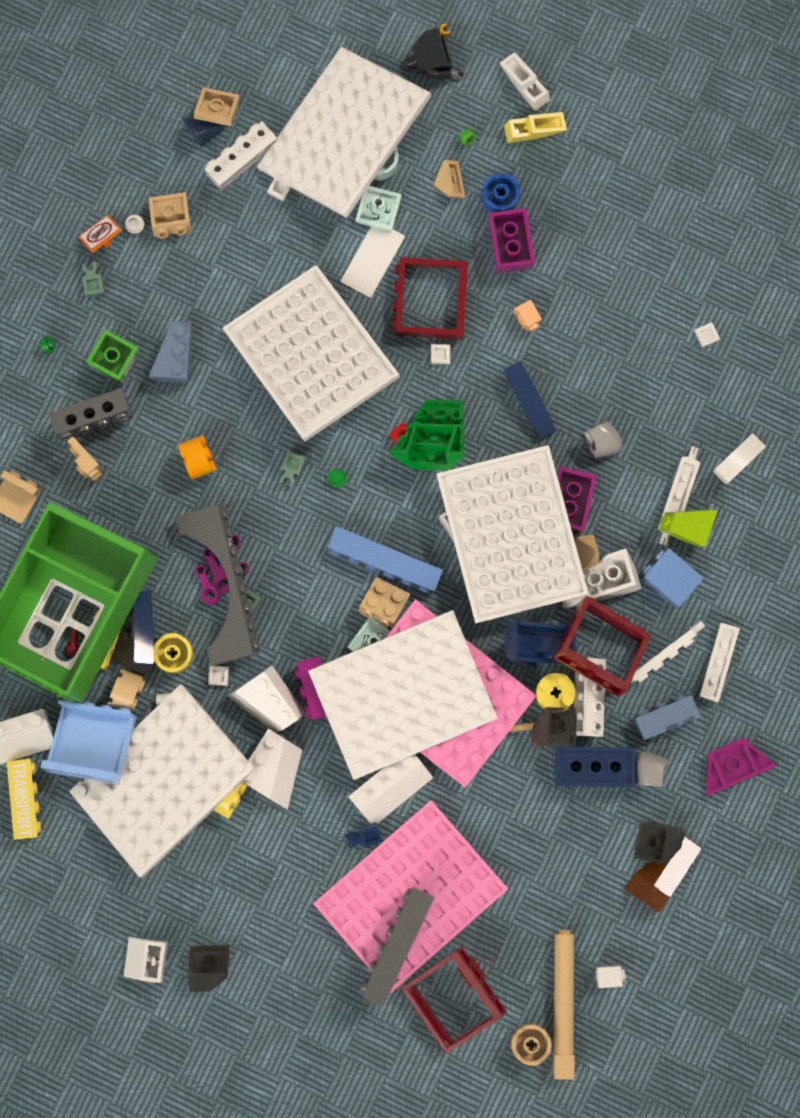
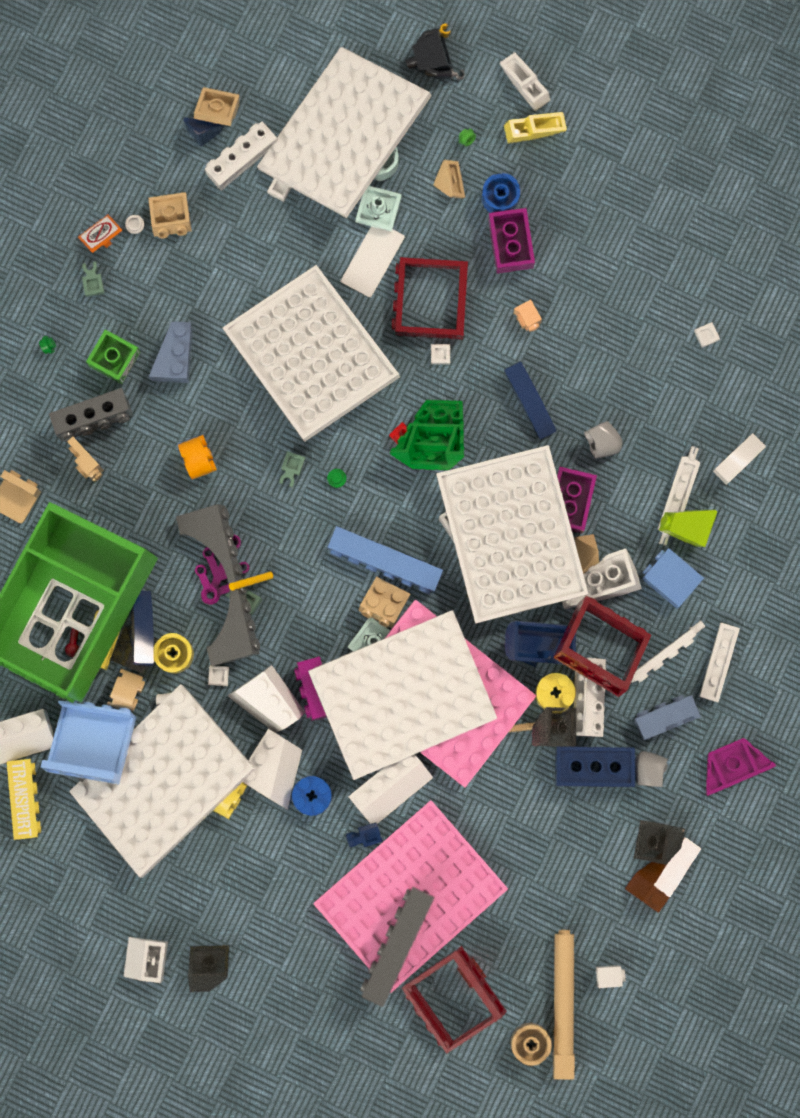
(250, 581): none -> yellow bar
(306, 786): none -> blue brick

